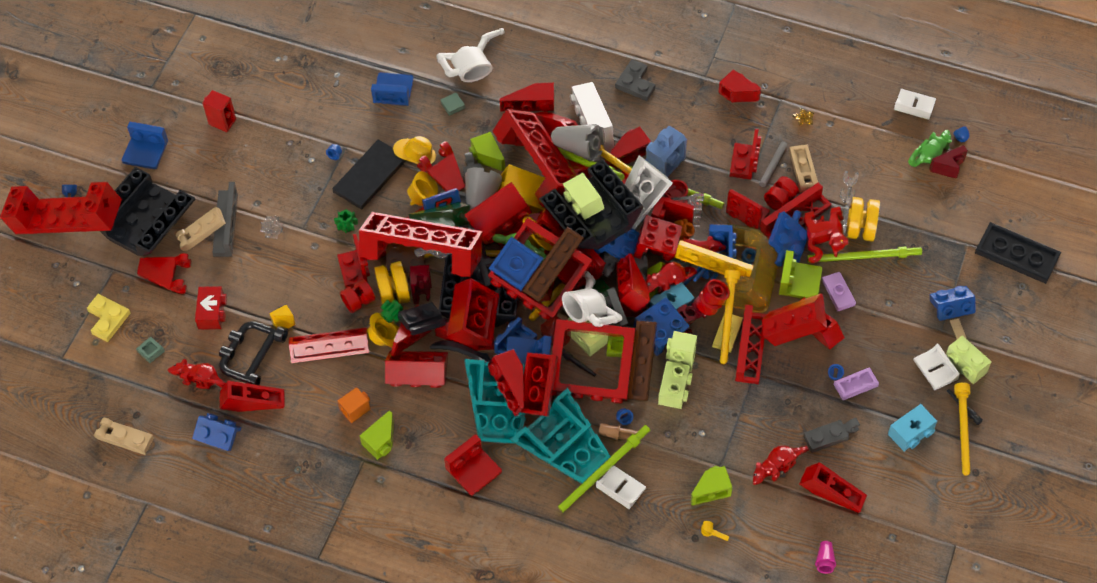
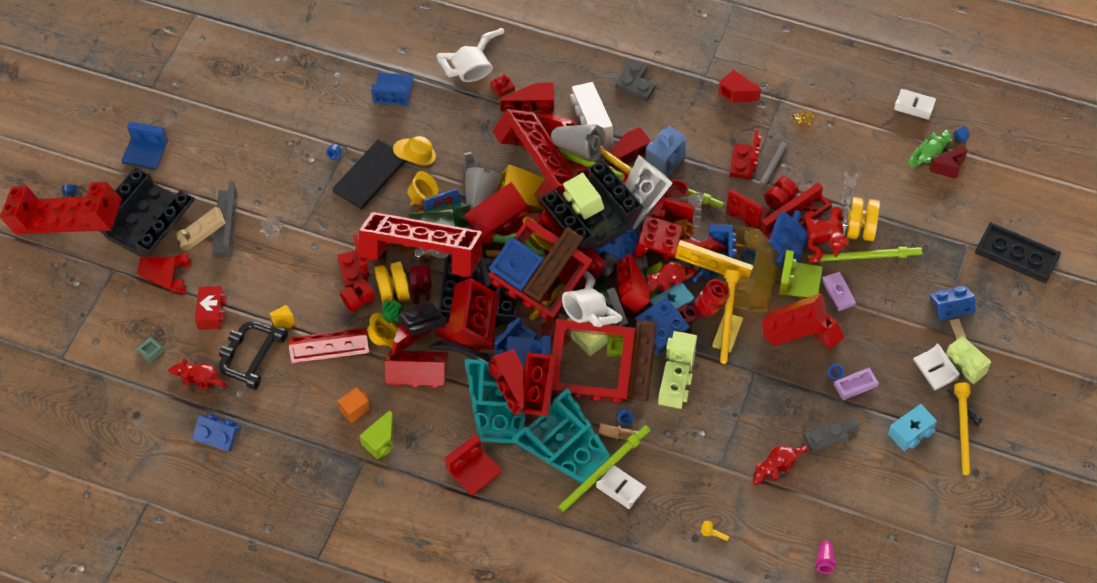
(110, 314): light yellow plate -> none
(124, 436): tan plate -> none
(219, 111): red brick -> none
(250, 397): red slope -> none
(346, 221): green gear -> none
(446, 171): red flag -> none
(452, 104): sand green tile -> none
(487, 151): lime slope -> none
(502, 85): none -> red tile
(569, 357): black piece -> none
(712, 486): lime slope -> none
(743, 350): red fence -> none
(803, 166): tan plate -> none
(832, 487): red slope -> none

